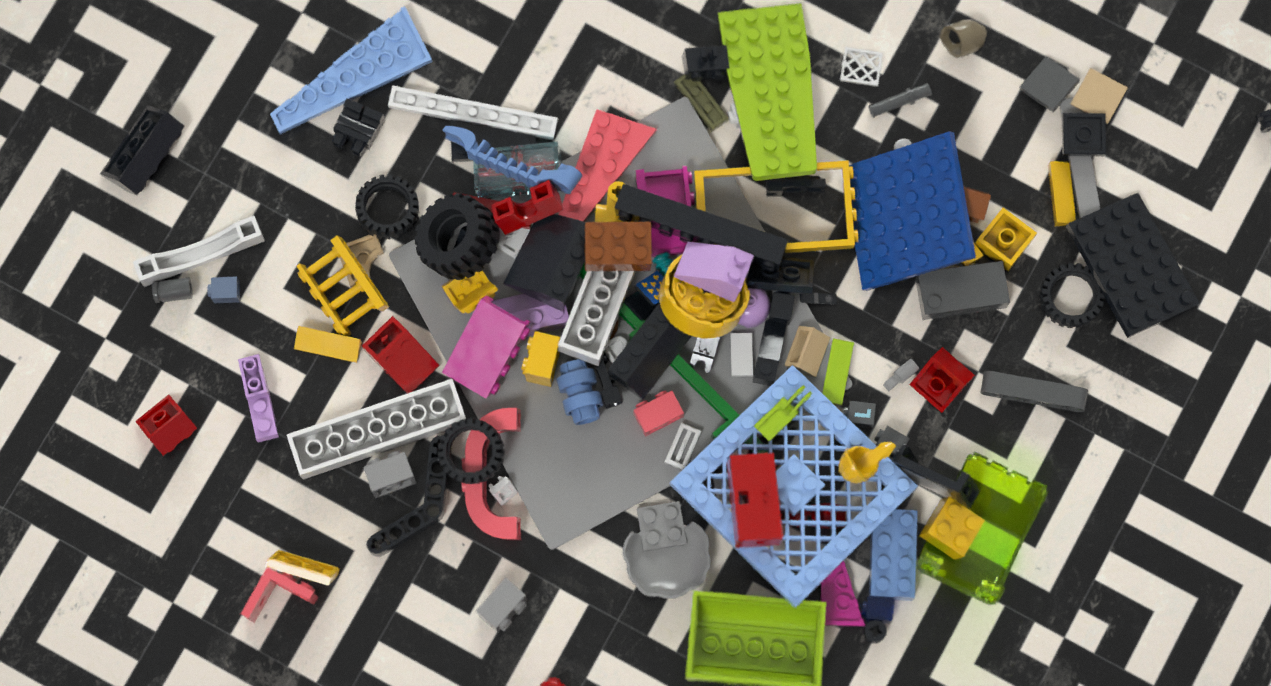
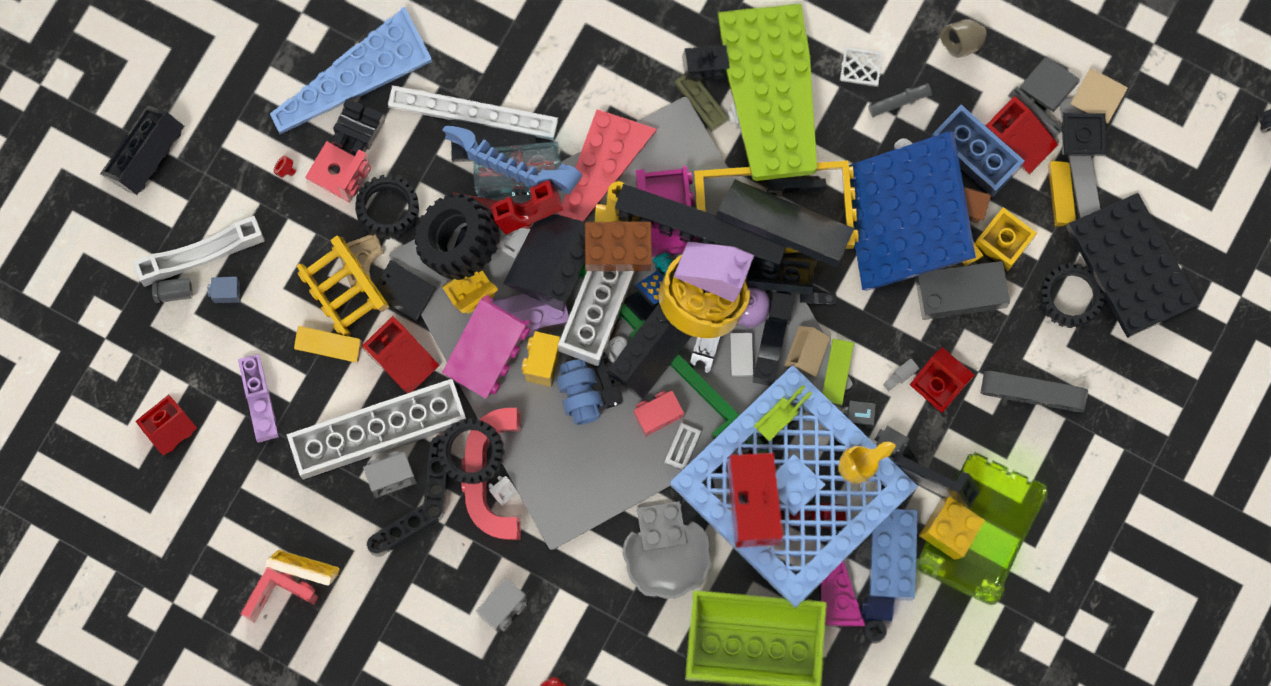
(284, 167): none -> red tile
(351, 172): none -> coral bracket
(404, 290): none -> black container
(785, 223): none -> black tile
(980, 151): none -> medium blue brick
(1023, 134): none -> red slope
(1049, 124): none -> dark grey pin

